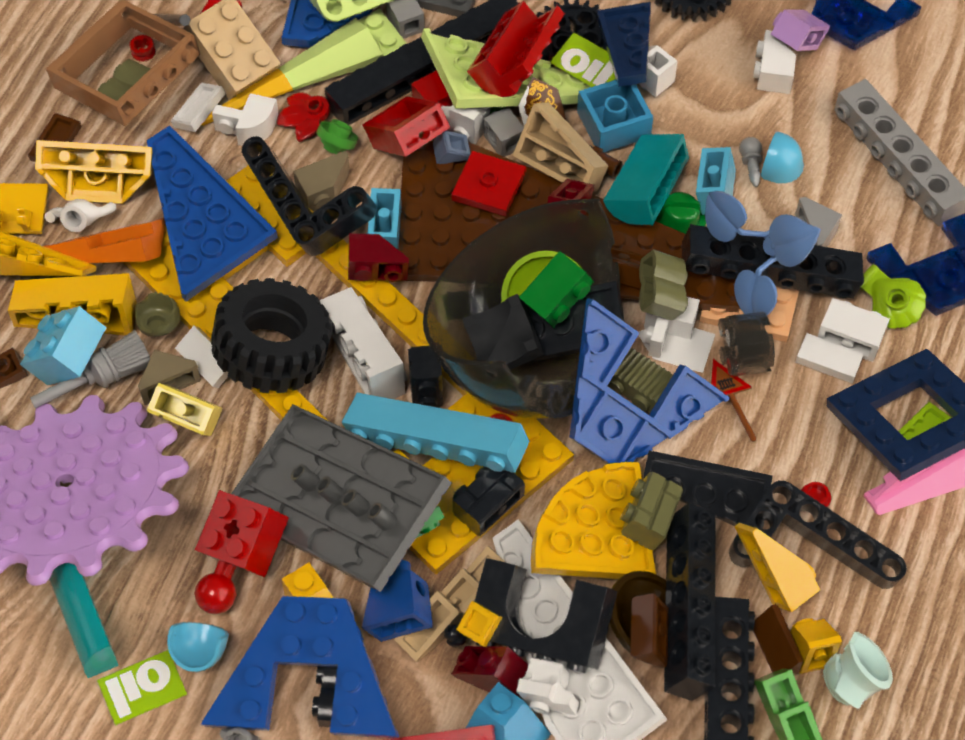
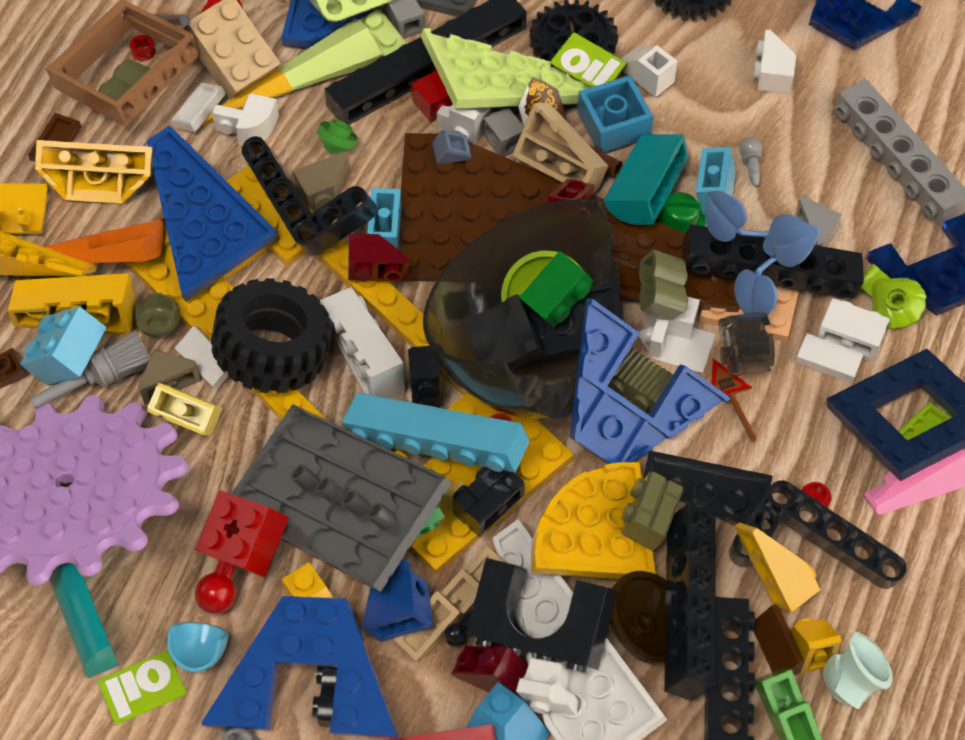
(79, 214): white piece -> none
(302, 116): red plate -> none
(399, 126): red window -> none
(478, 623): yellow tile -> none
(488, 183): red plate -> none
(514, 49): red brick -> none
(627, 41): dark blue wing -> none
(649, 630): reddish brown slope -> none
(783, 160): medium azure helmet -> none
(799, 29): lavender brick -> none

